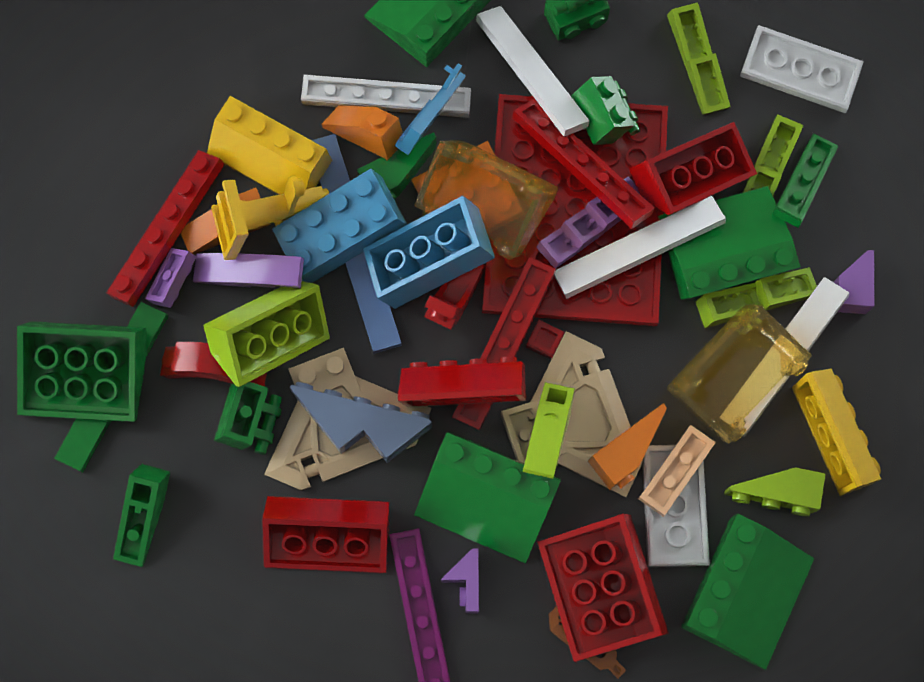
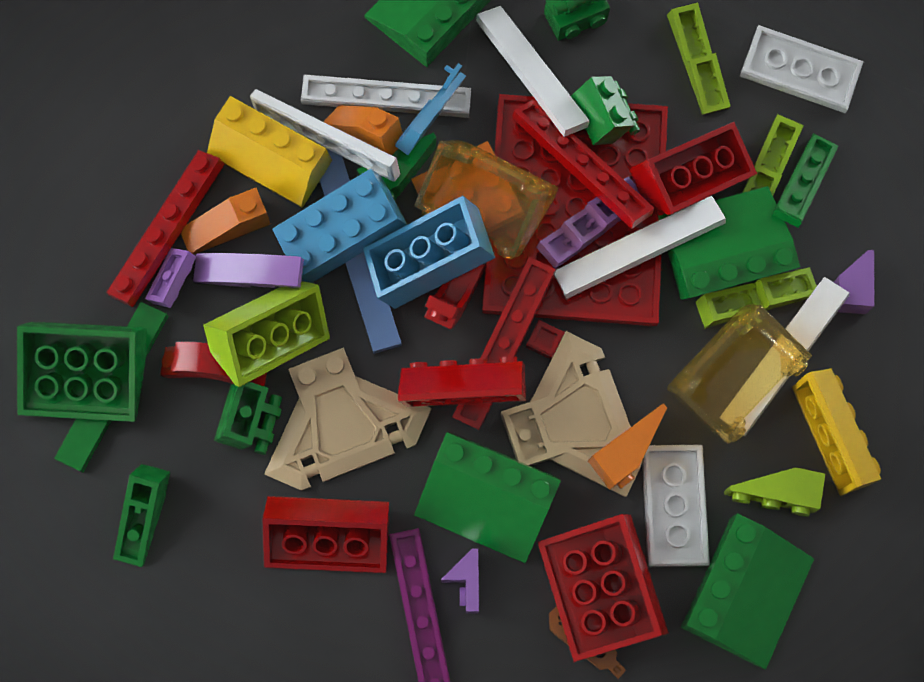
(237, 217): yellow piece -> none
(327, 136): none -> white tile
(350, 420): sand blue slope -> none
(549, 430): lime slope -> none
(676, 470): light nougat plate -> none

